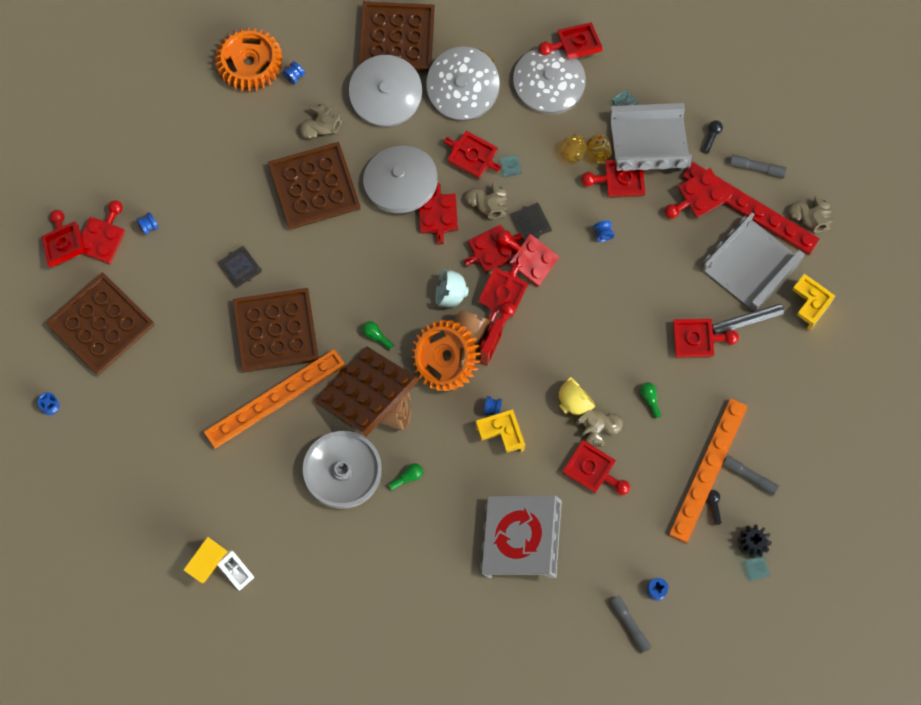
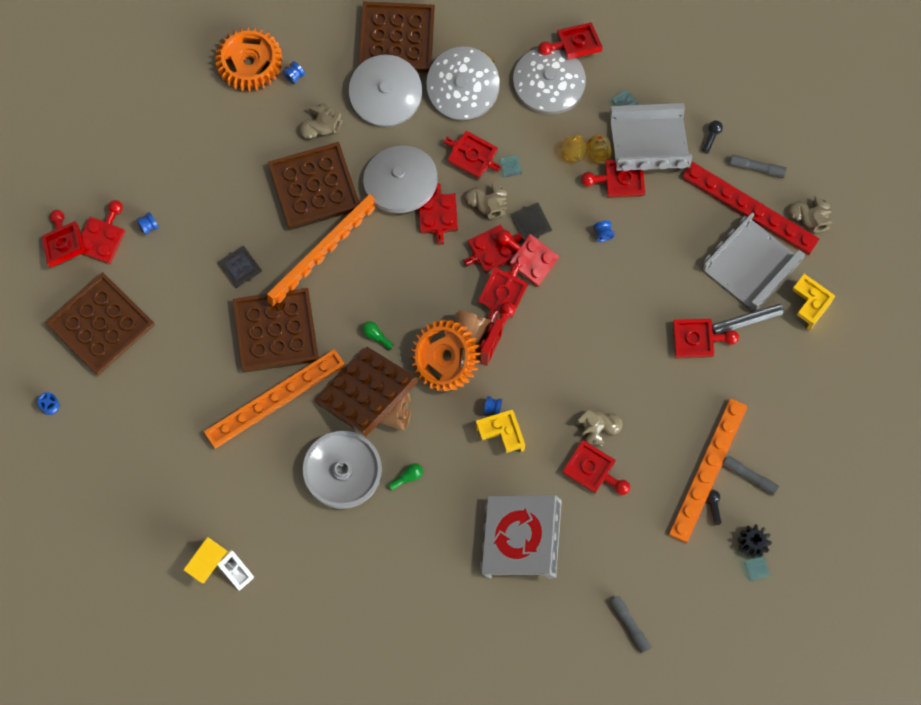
(318, 254): none -> orange plate
(451, 289): light aqua cylinder -> none
(574, 399): light yellow cylinder -> none
(649, 394): green piece -> none
(656, 592): blue wheel -> none
(700, 193): red plate -> none

